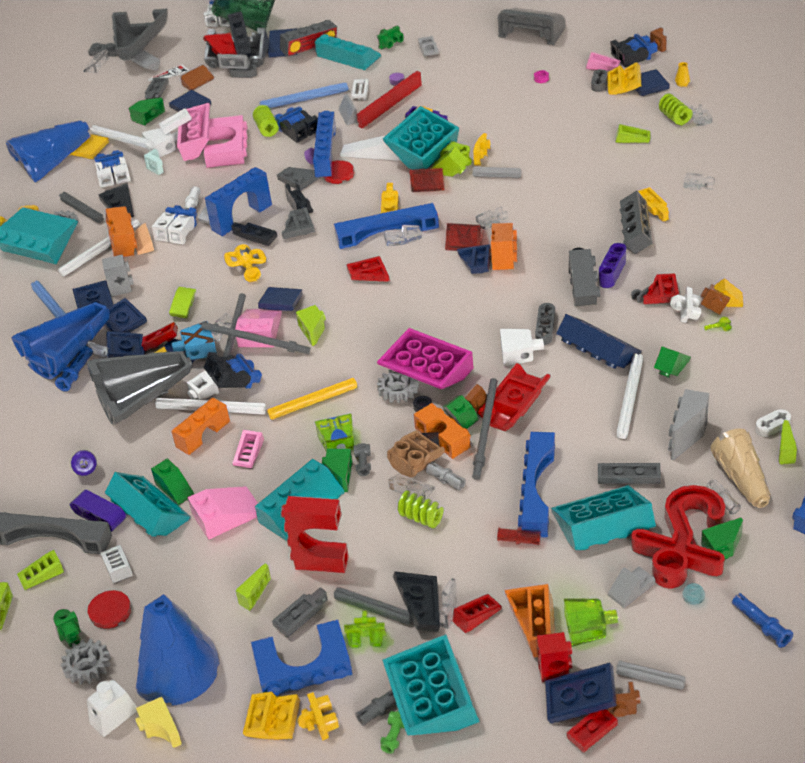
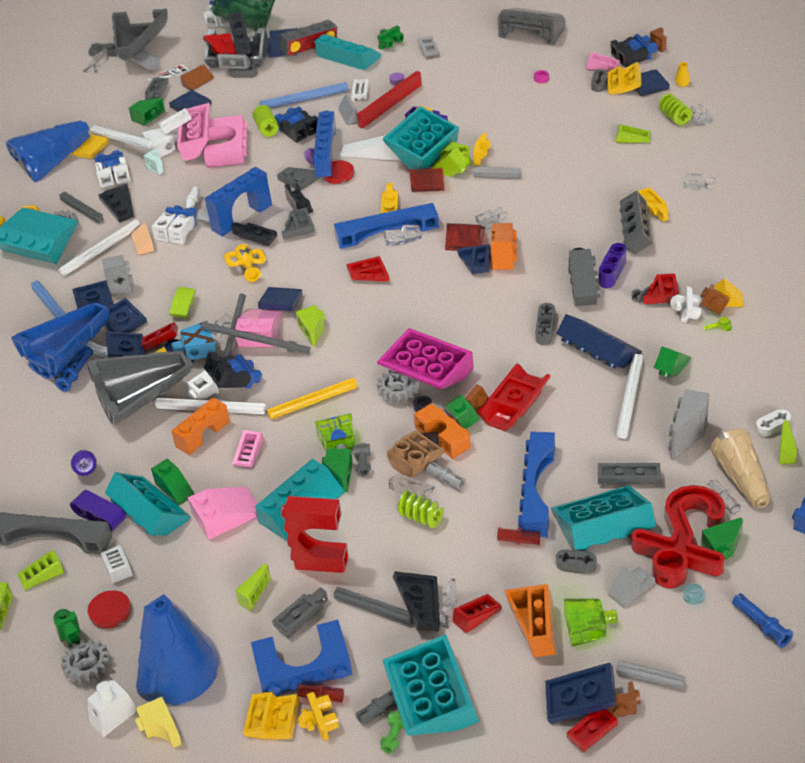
(120, 231): orange wedge -> none
(335, 694): none -> clear red axle
(365, 627): clear neon green hips -> none
(479, 458): dark grey bar -> none
(518, 346): white torso -> none
(553, 655): red brick -> none
(576, 561): none -> dark grey beam

